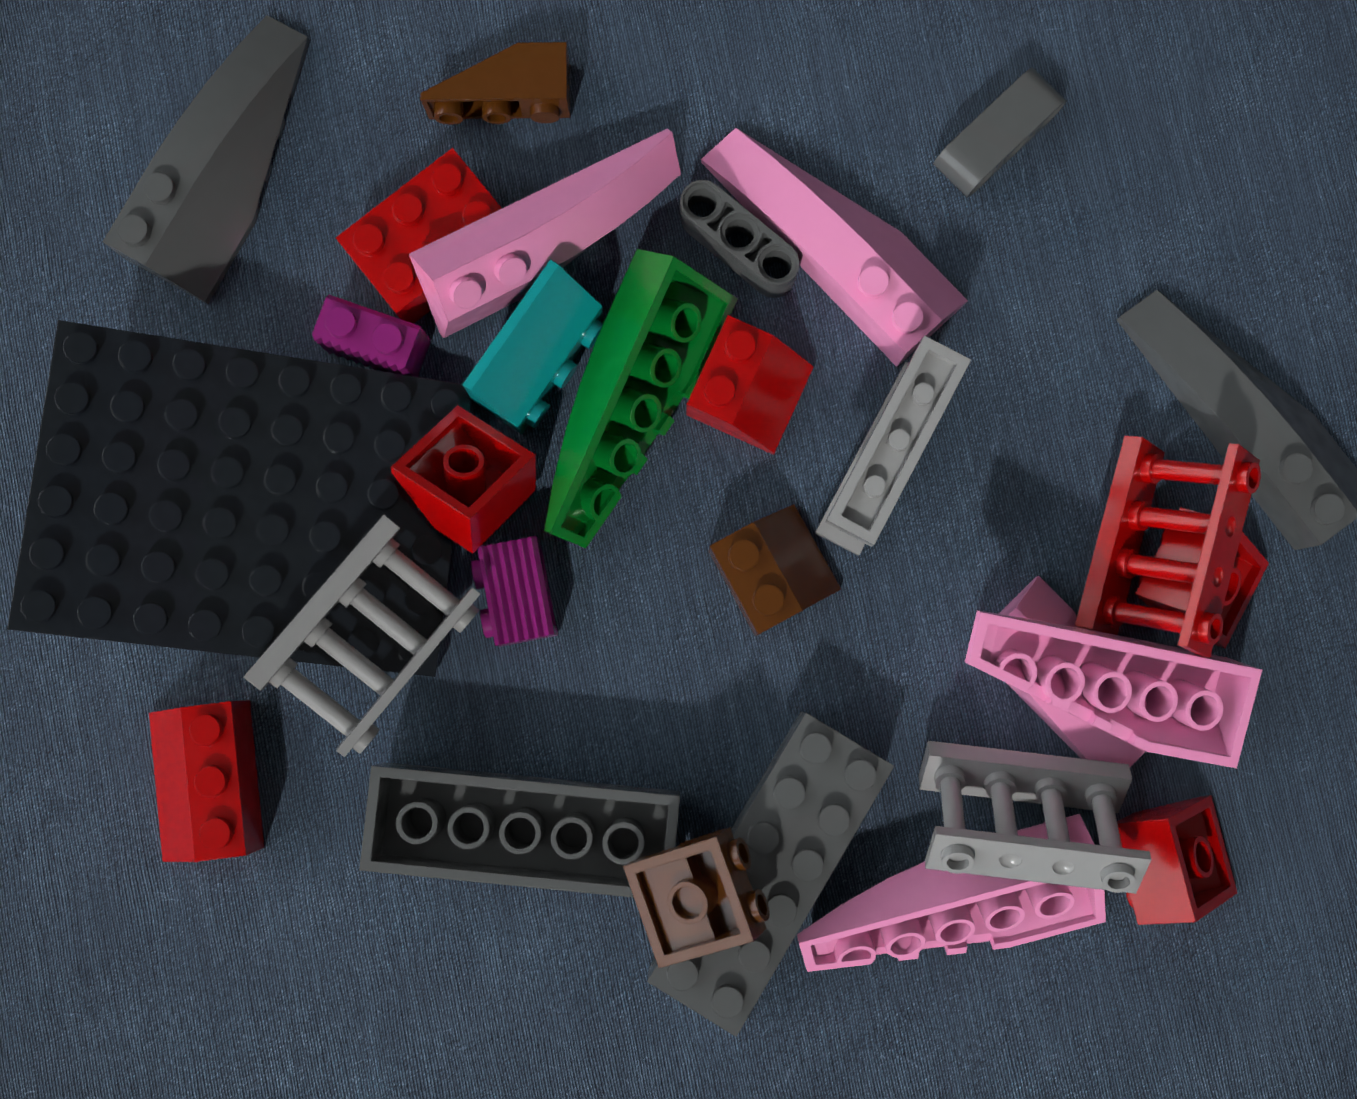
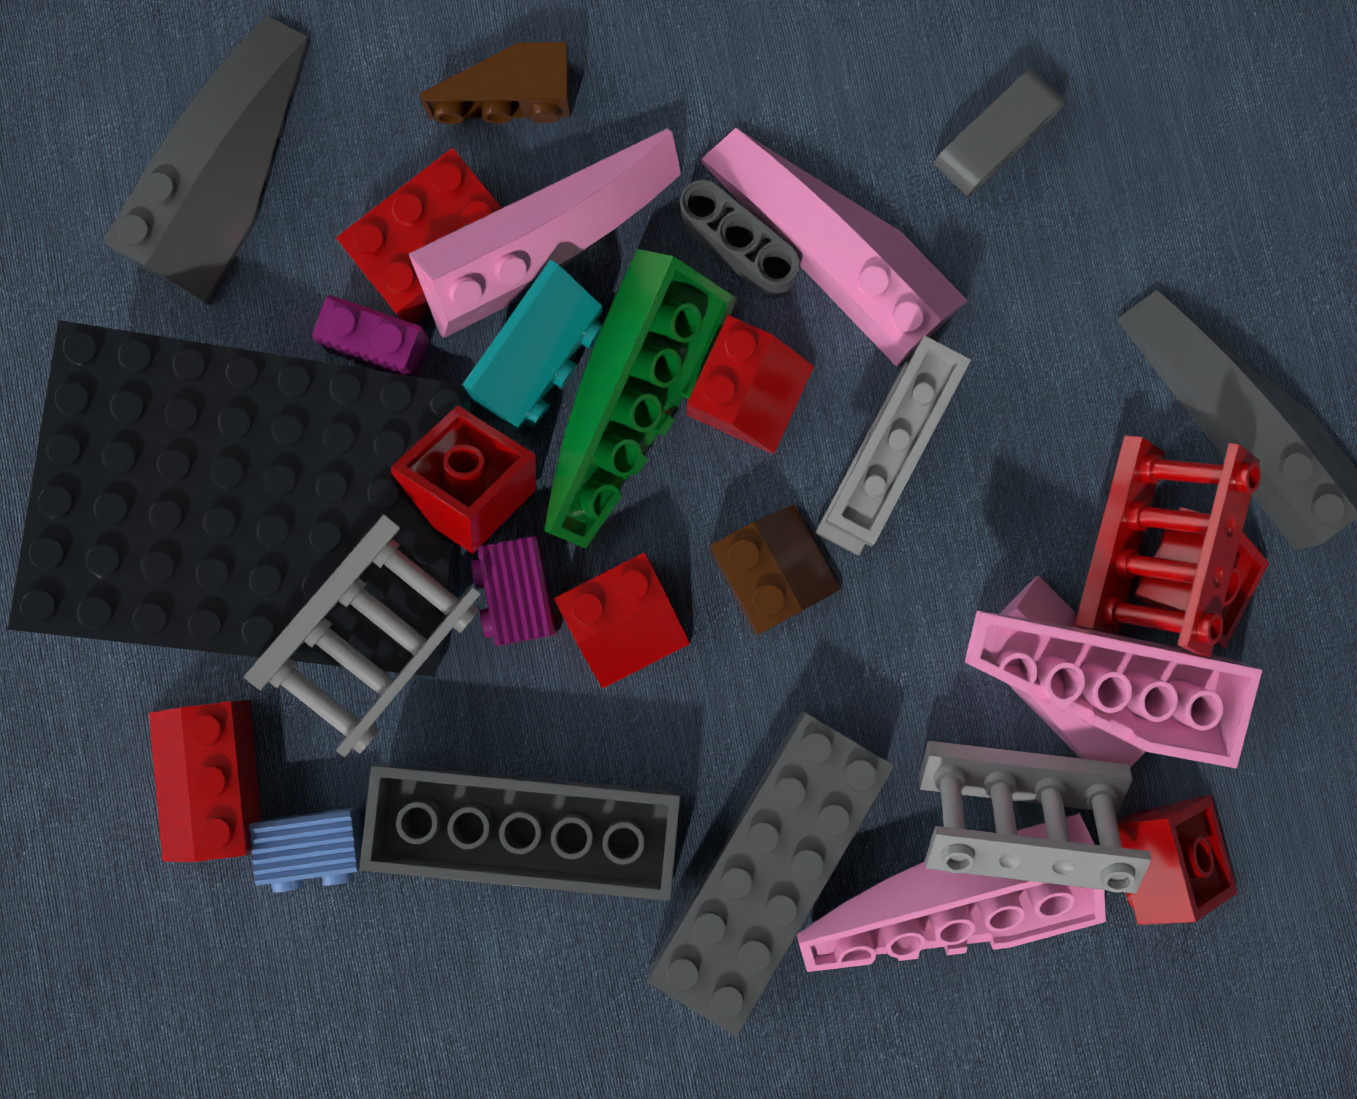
(307, 847): none -> medium blue brick
(622, 620): none -> red slope
(697, 897): reddish brown plate -> none

